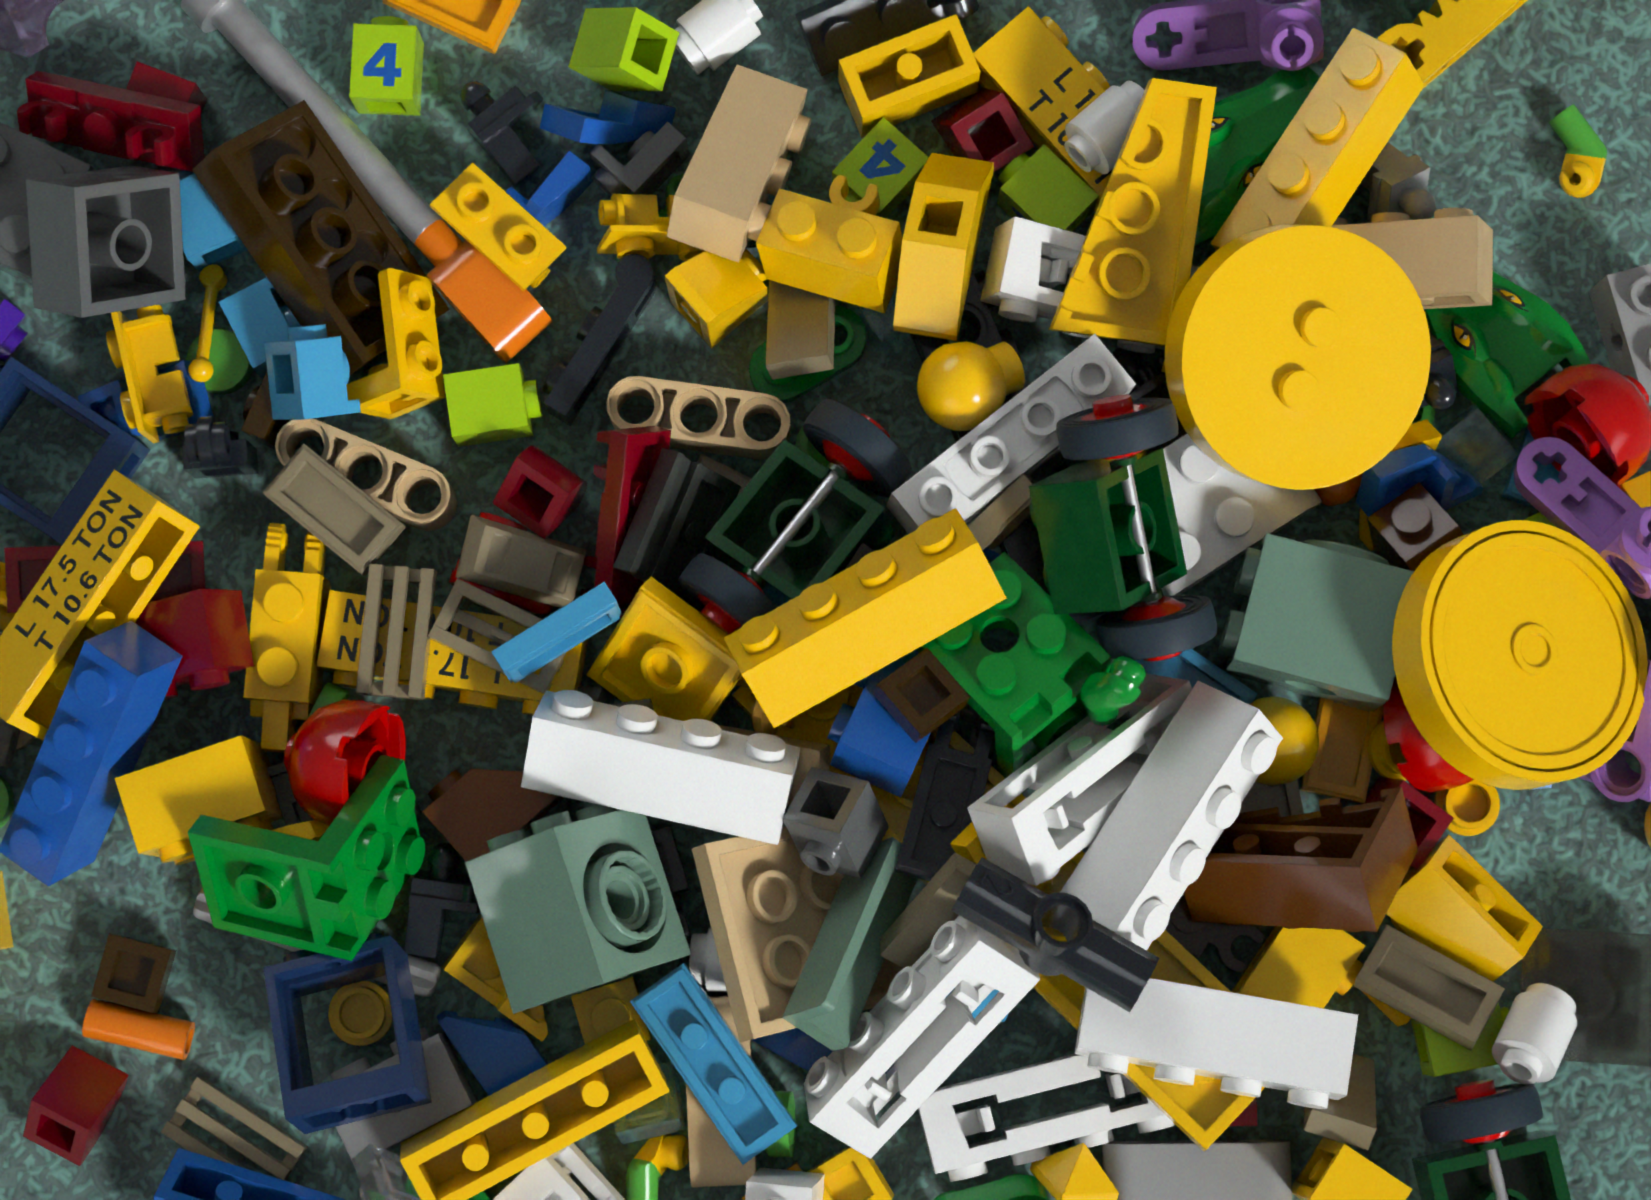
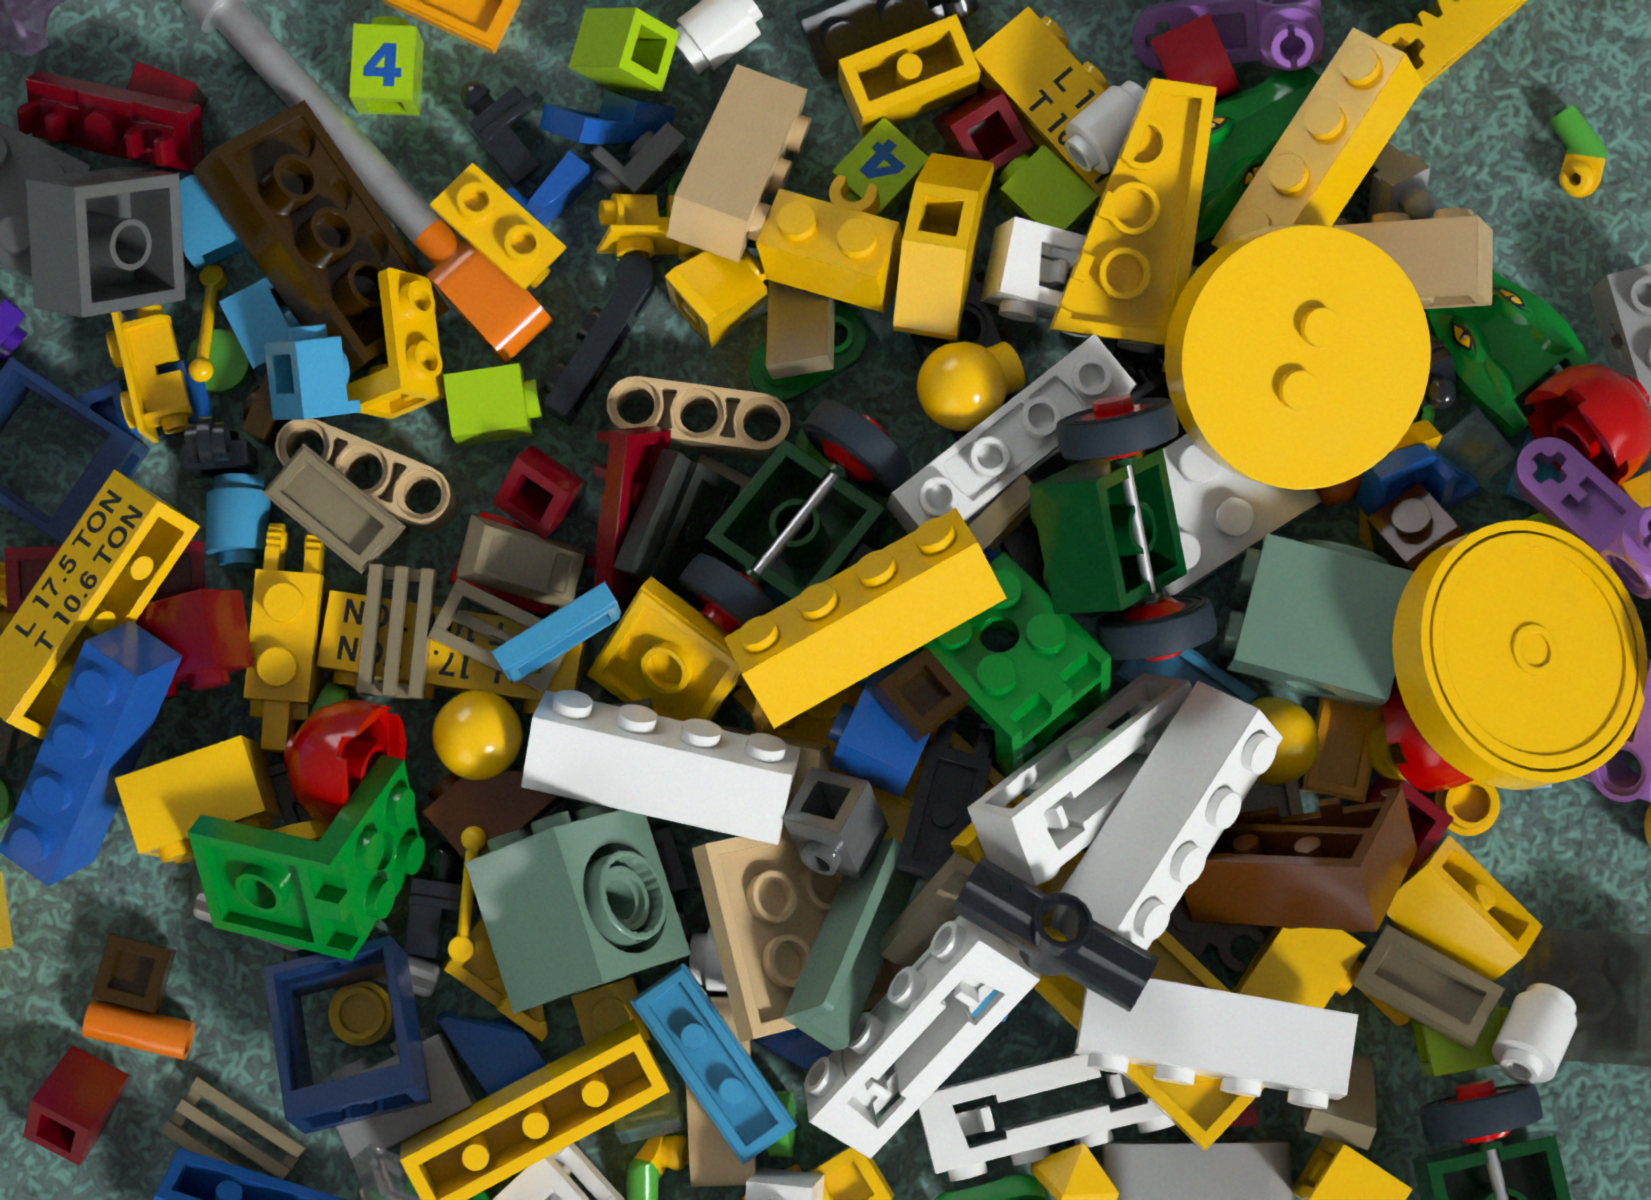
(237, 520): none -> dark azure brick
(462, 945): none -> yellow hinge
(477, 735): none -> yellow piece
(1107, 692): green arm -> none
(1196, 56): none -> dark red brick

